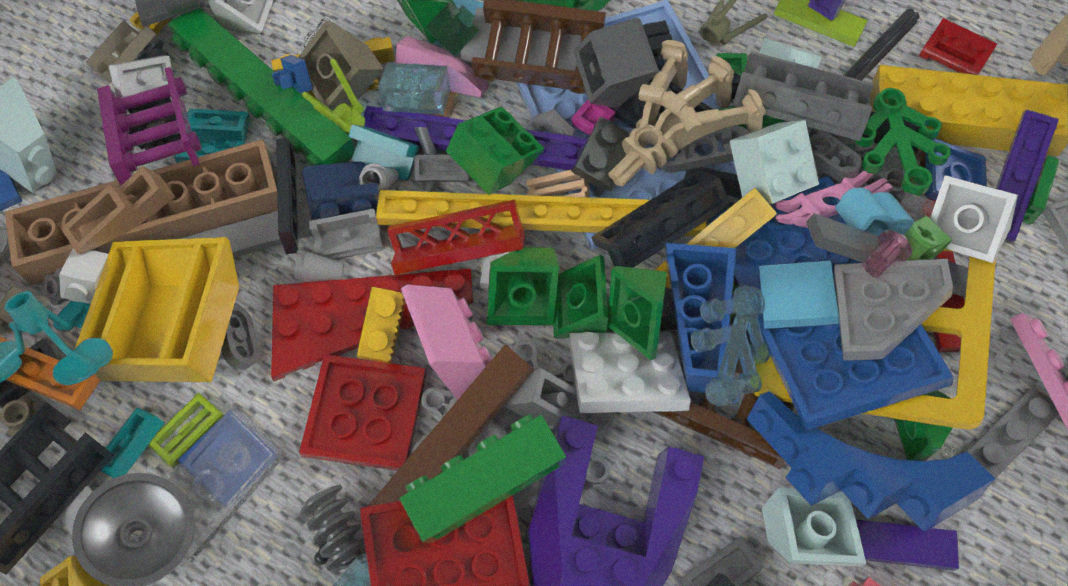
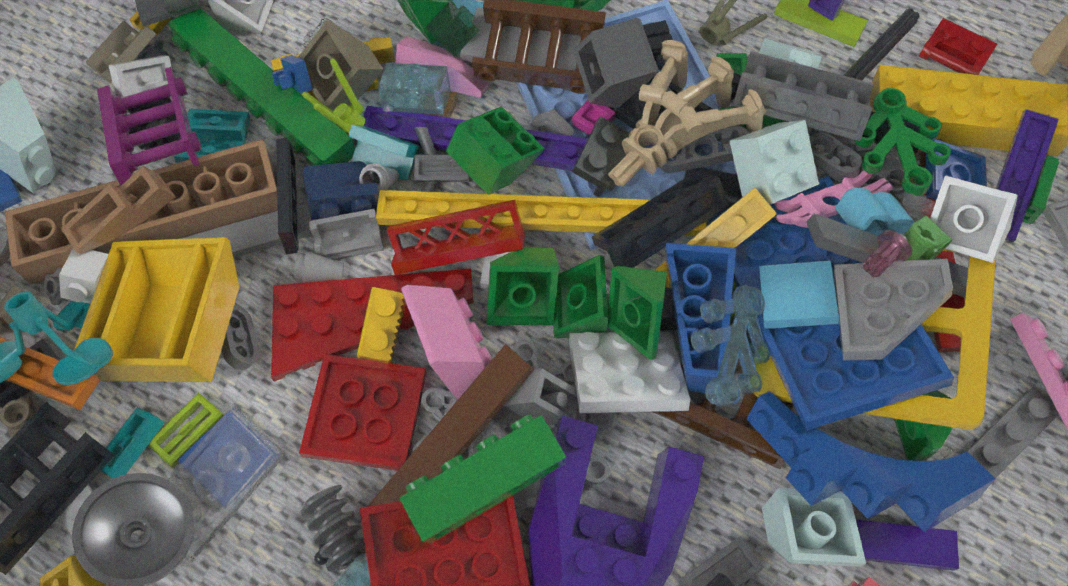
(558, 178): light nougat tile -> none

